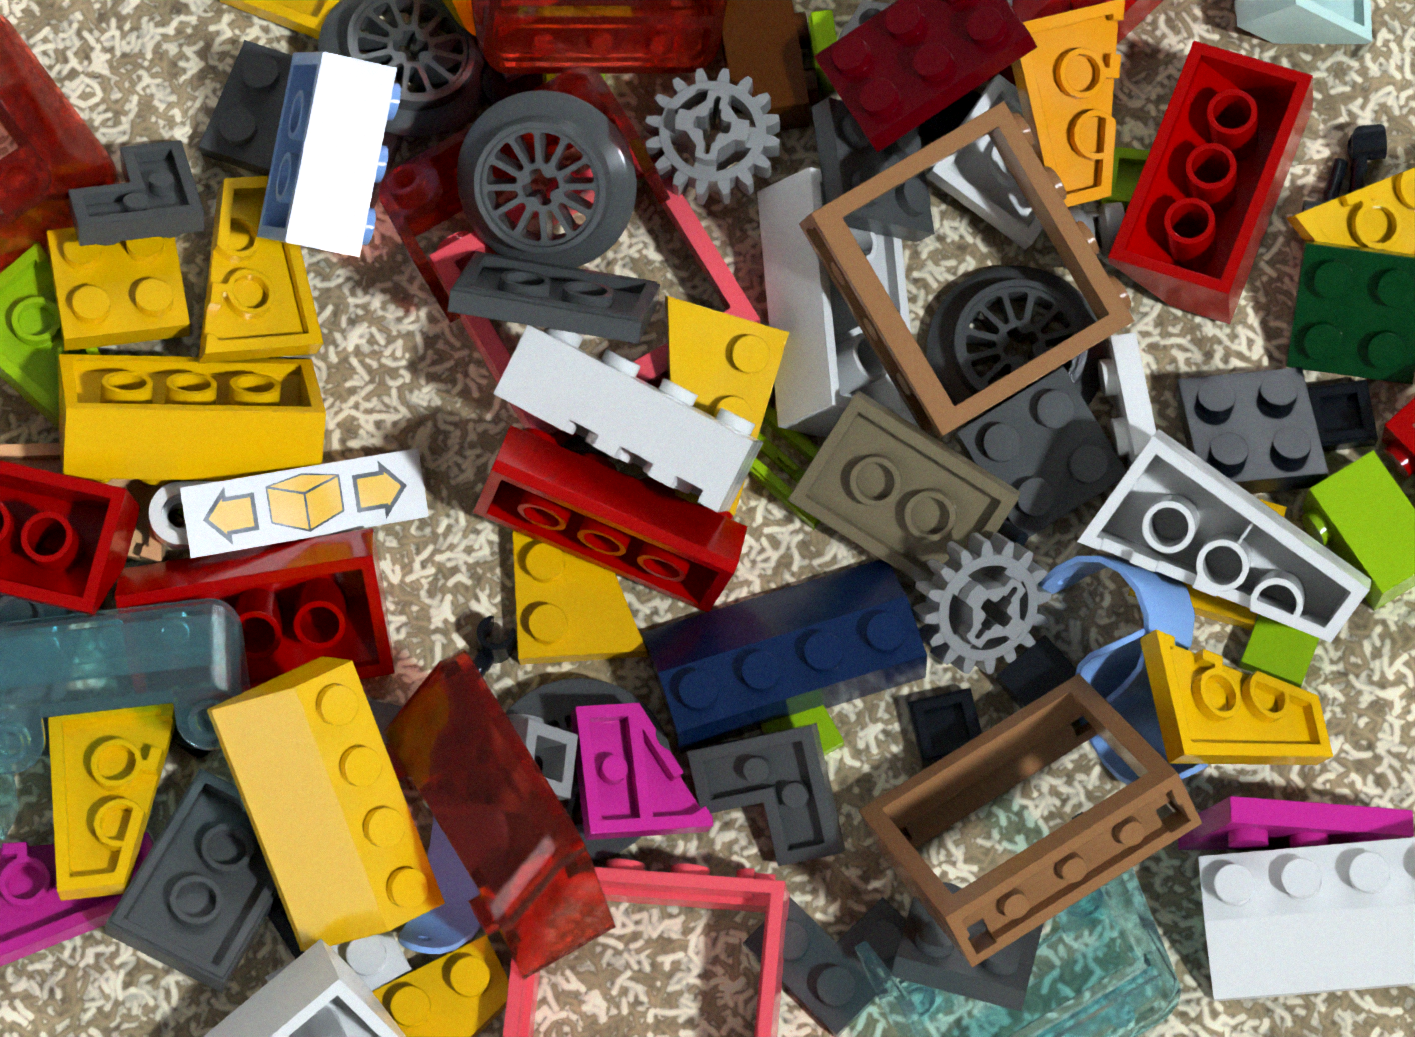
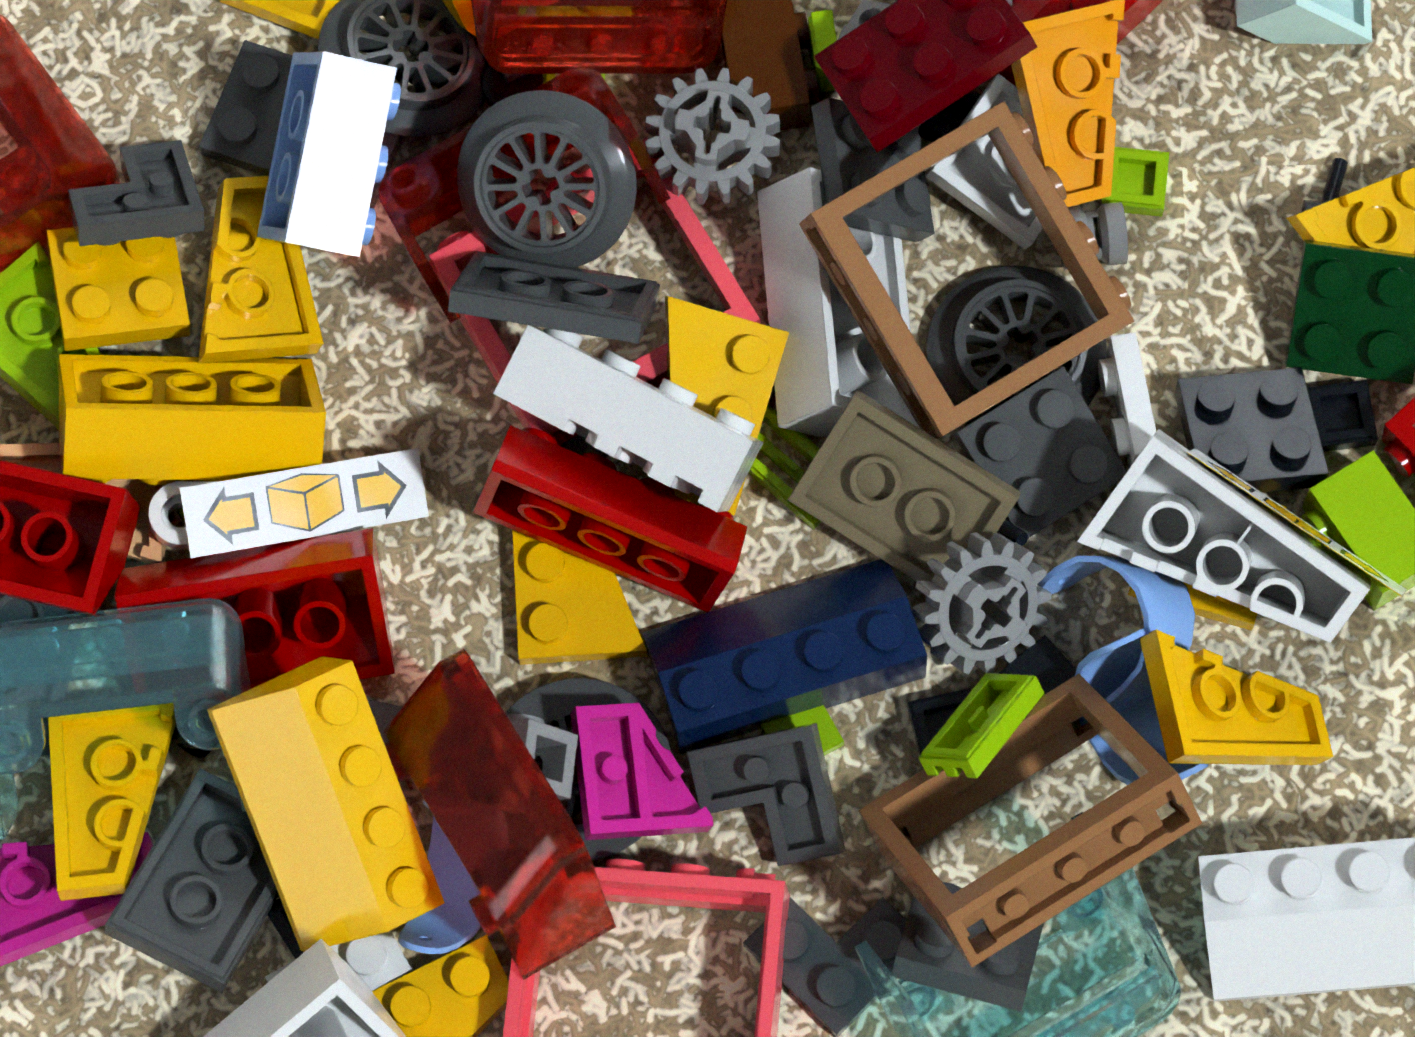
(491, 653): black hand -> none
(981, 725): none -> lime tile
(1213, 179): red slope -> none
(1279, 651): lime tile -> none
(1284, 824): dark pink wing -> none
(1297, 521): none -> sticker
(1365, 144): black hand -> none

